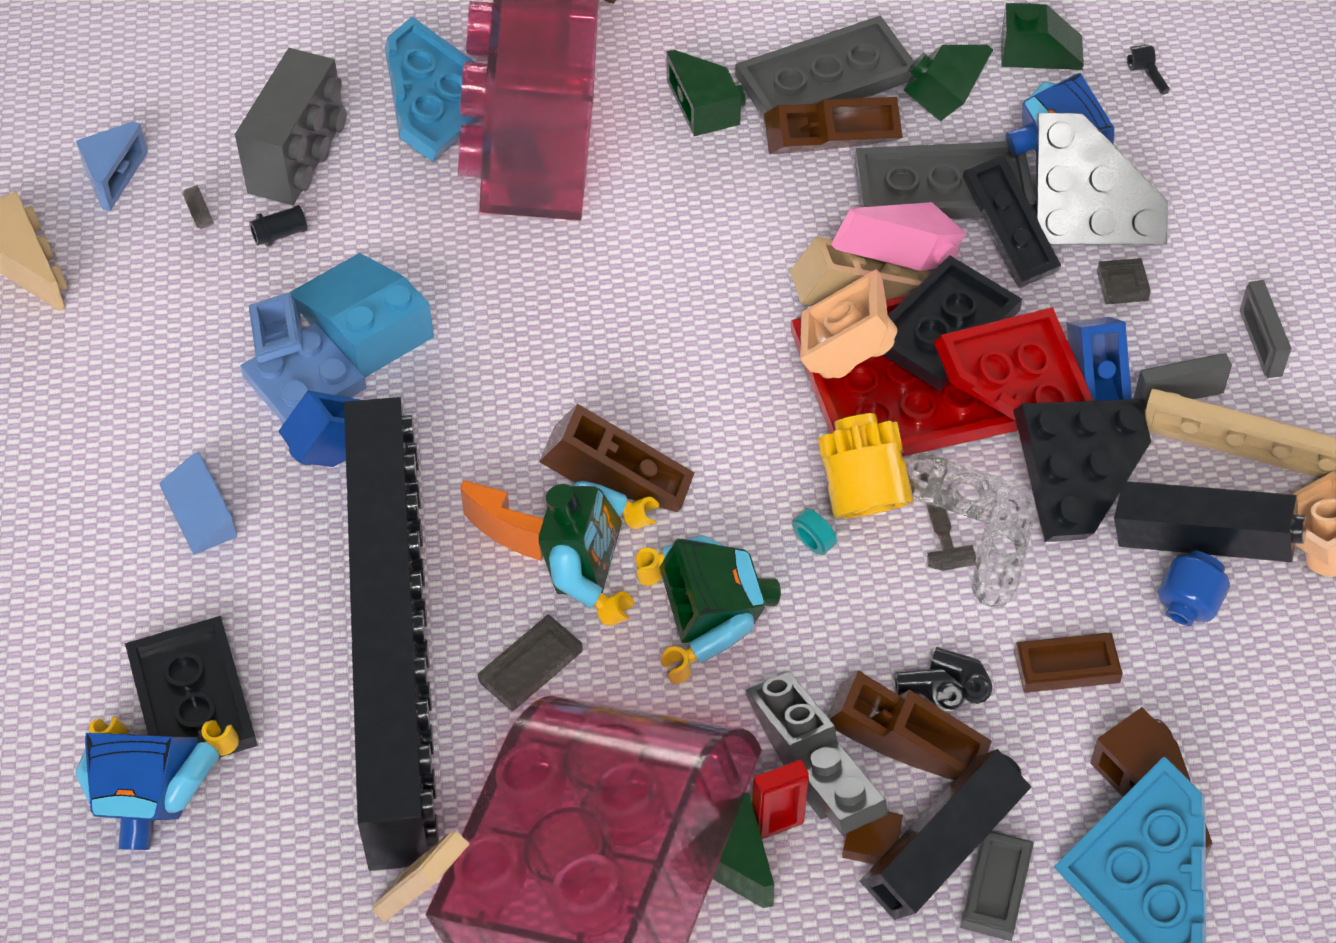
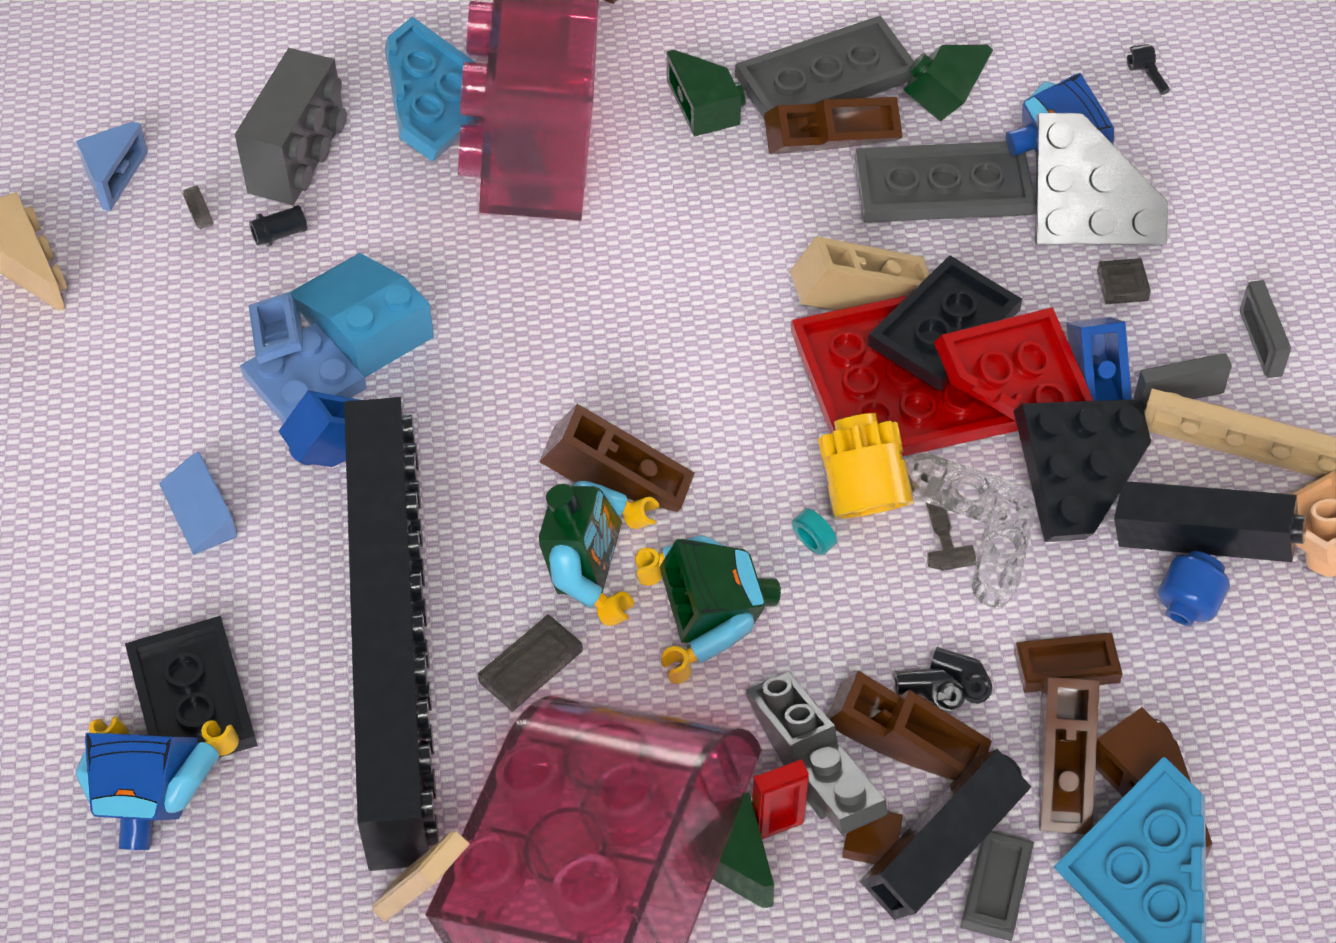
(490, 513): orange slope -> none
(847, 328): light nougat slope -> none
(902, 235): bright pink slope -> none
(1011, 220): black plate -> none
(1039, 39): dark green slope -> none
(1067, 754): none -> reddish brown slope

